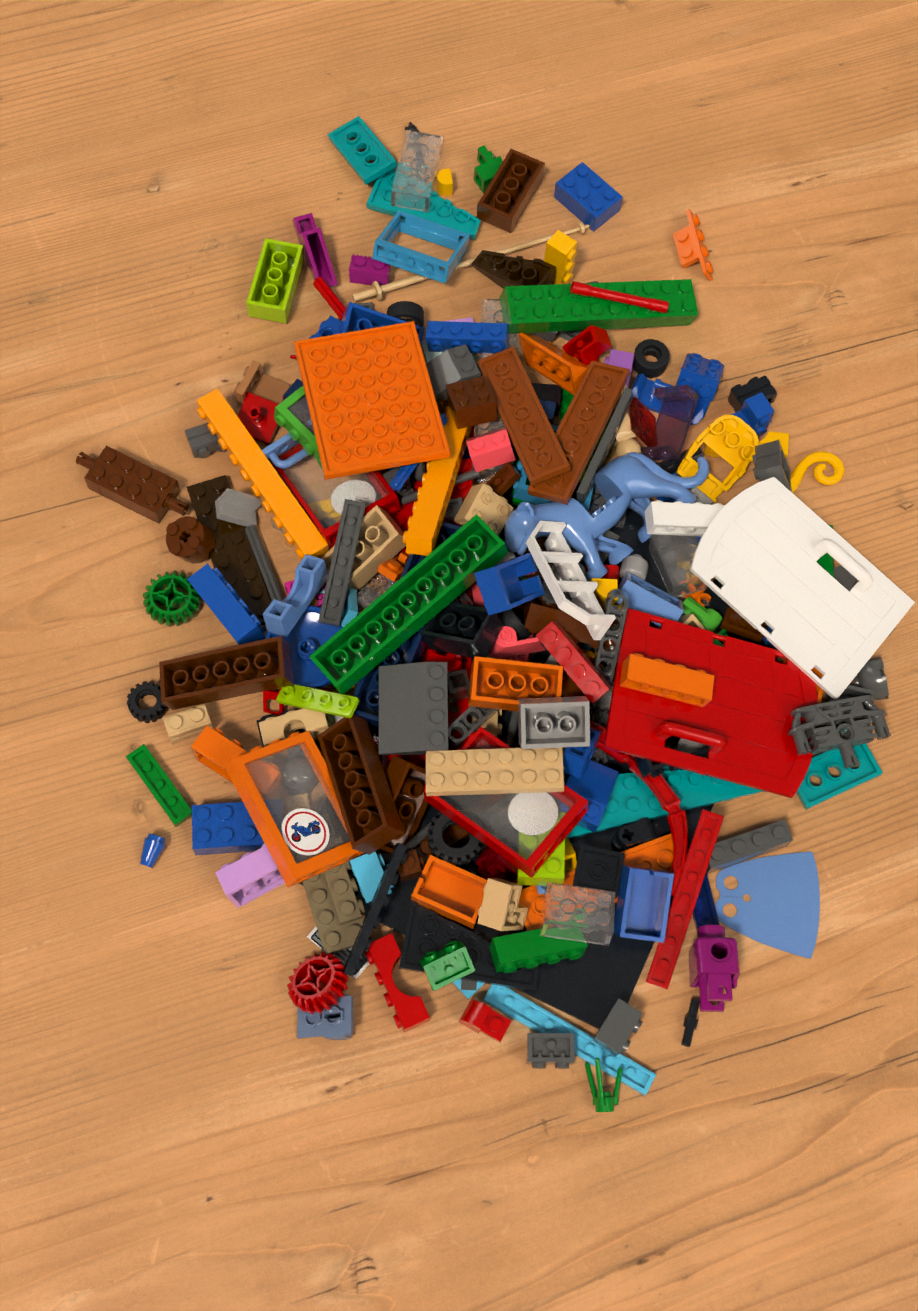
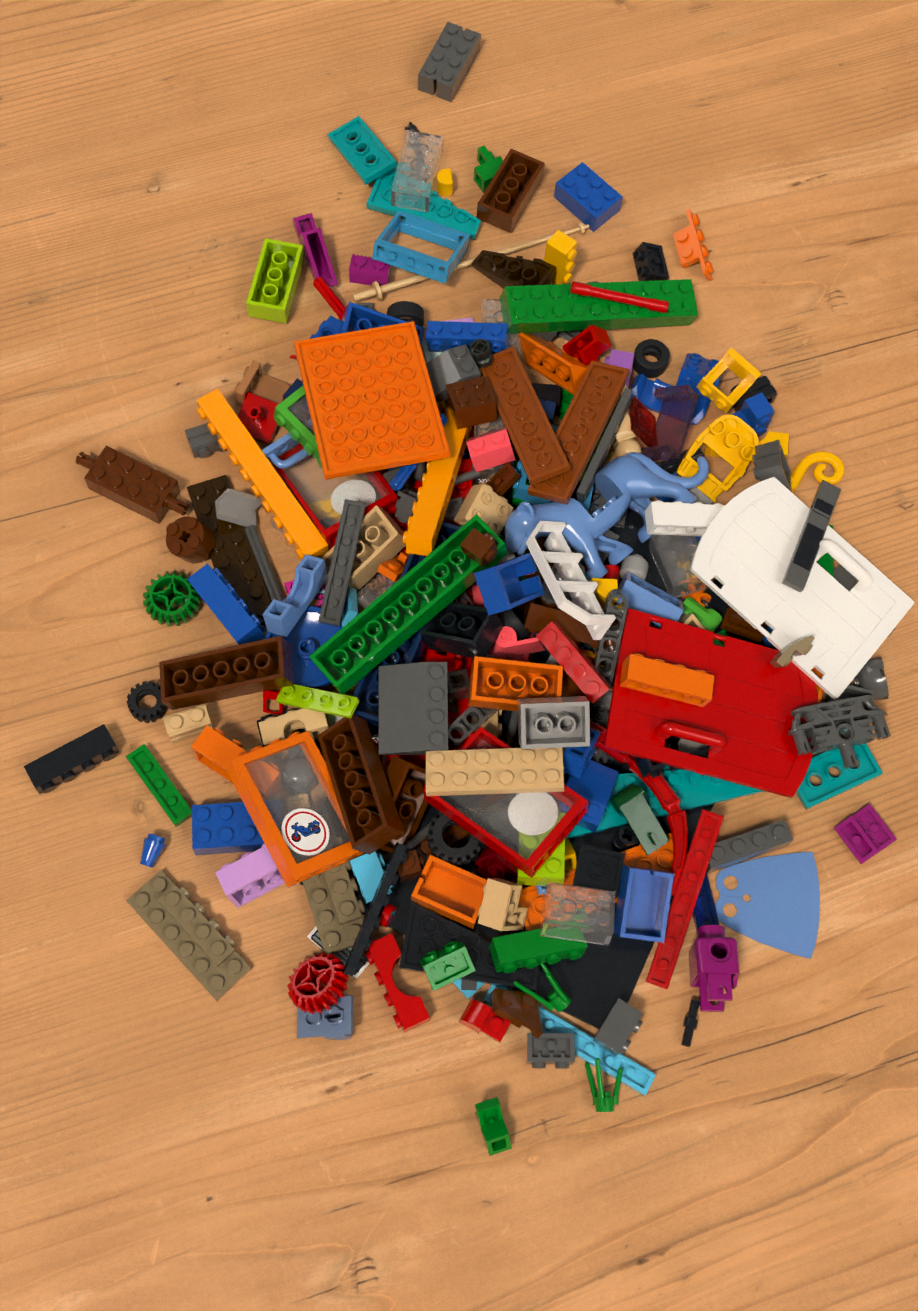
(71, 759): none -> black brick
(189, 934): none -> dark tan plate
(387, 915): none -> red tile
(405, 504): none -> dark grey brick
(449, 61): none -> dark grey piece
(479, 547): none -> reddish brown brick
(481, 353): none -> pearl dark grey wheel
(492, 1126): none -> green brick
(518, 1009): none -> reddish brown wing
(557, 997): none -> green plant
(639, 816): none -> door
(650, 262): none -> black bracket
(737, 365): none -> yellow panel
(797, 648): none -> dark tan slope
(810, 536): none -> tile
(865, 834): none -> magenta slope

